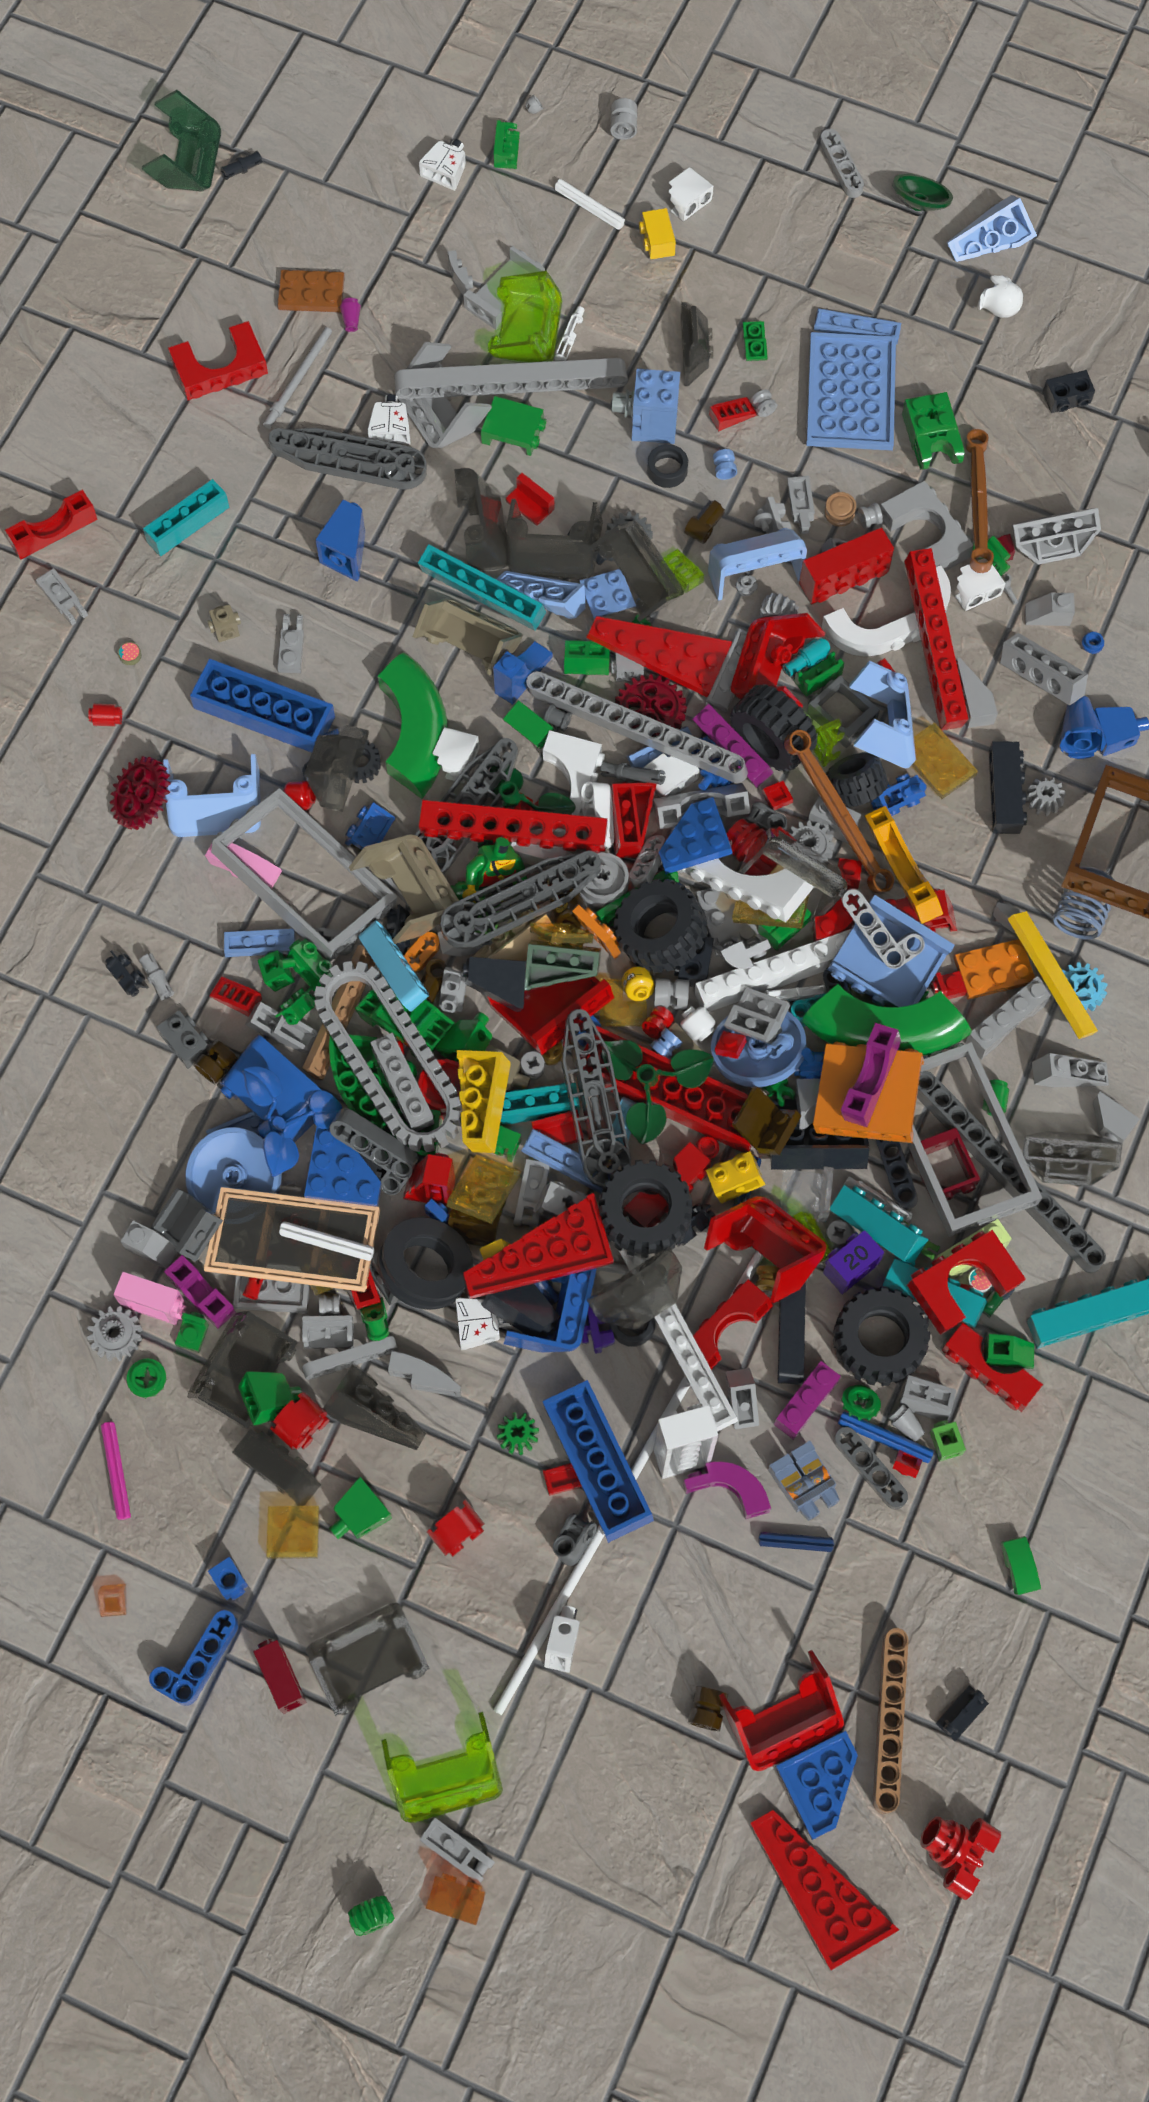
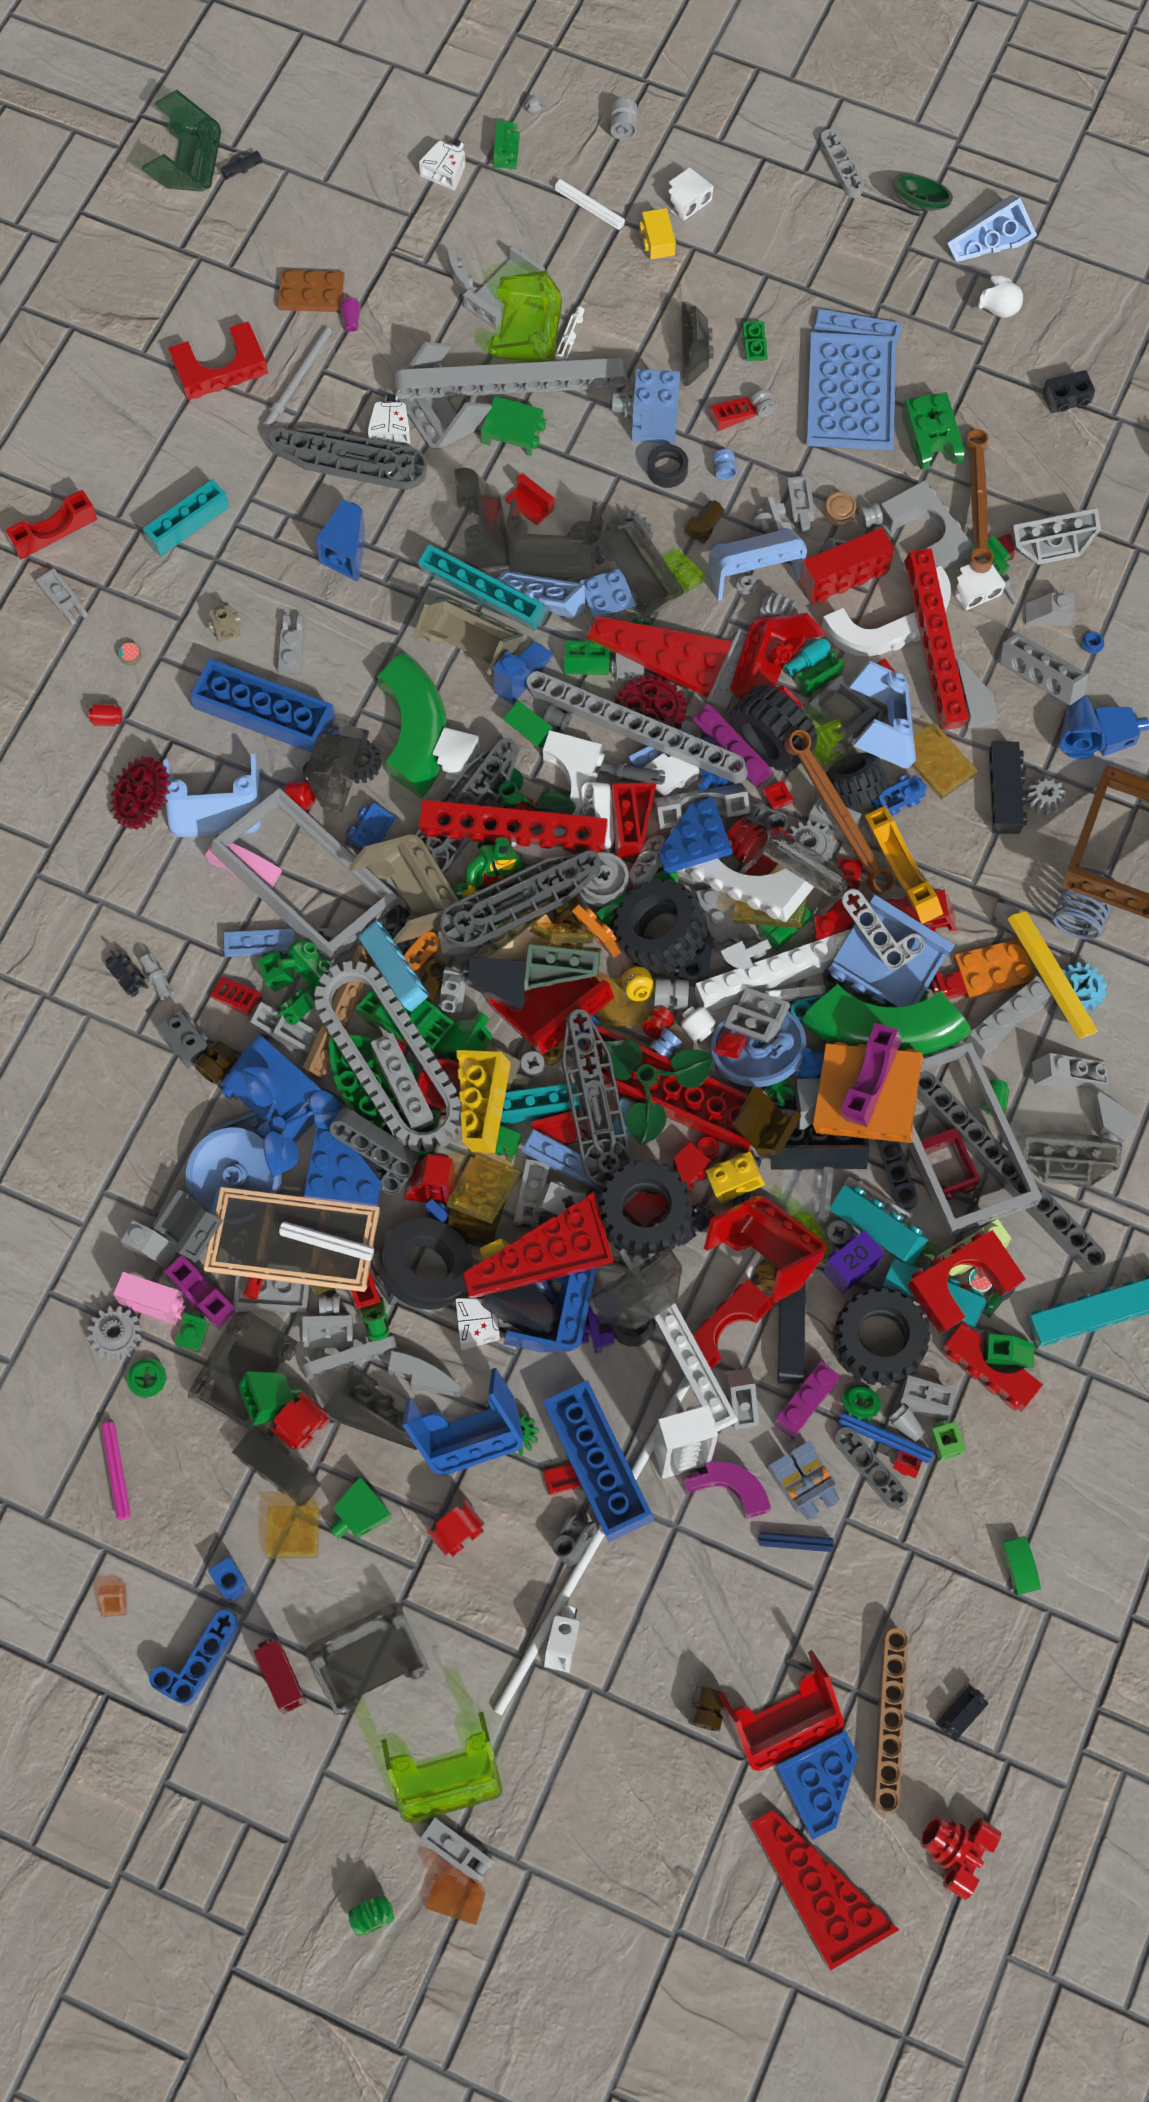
(470, 1439): none -> blue windscreen

